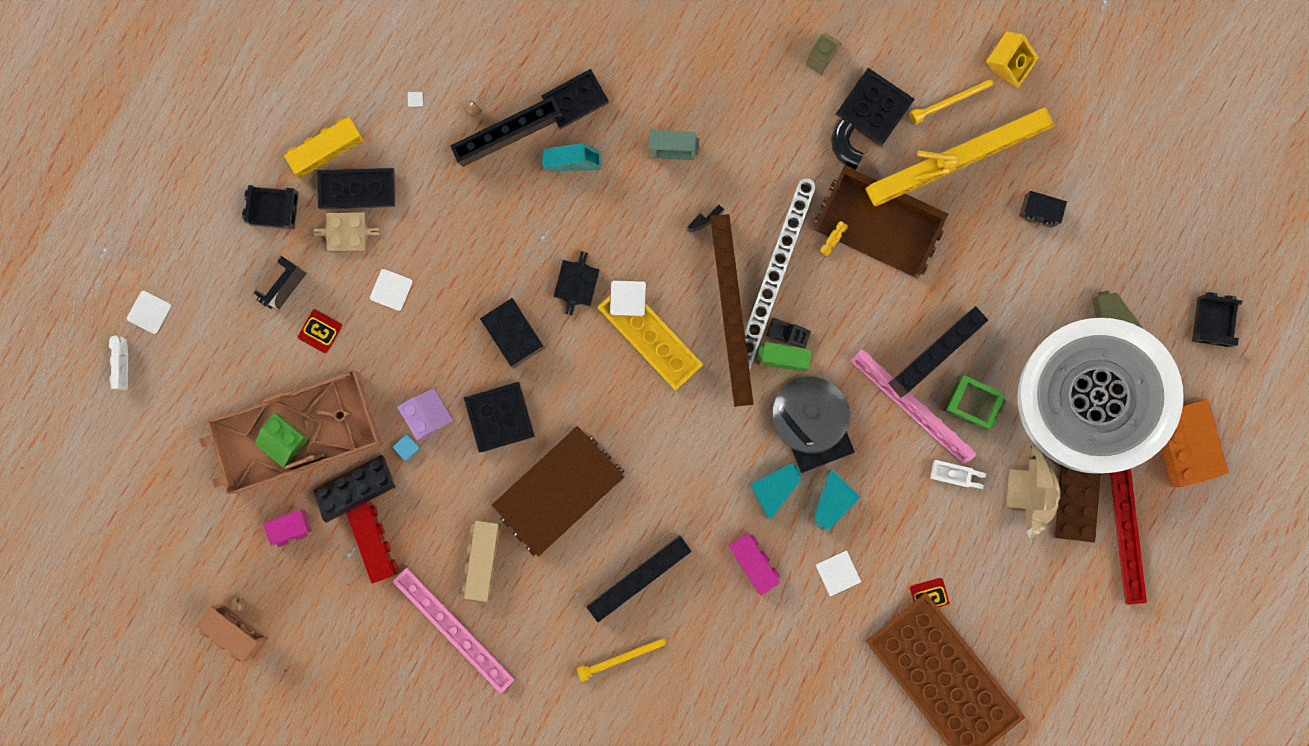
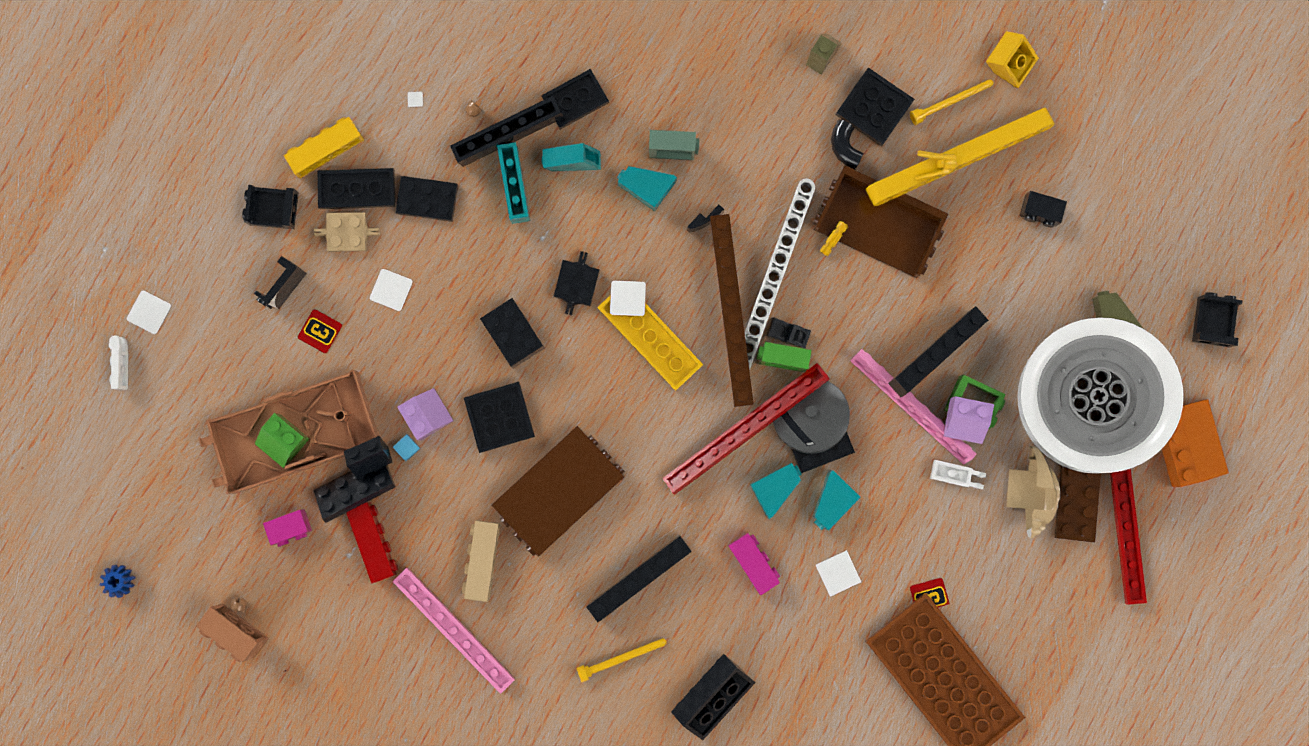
(124, 584): none -> blue gear
(368, 456): none -> black brick
(426, 198): none -> black plate
(513, 183): none -> teal brick
(646, 185): none -> teal slope
(712, 697): none -> black slope
(746, 428): none -> red plate
(968, 419): none -> lavender slope

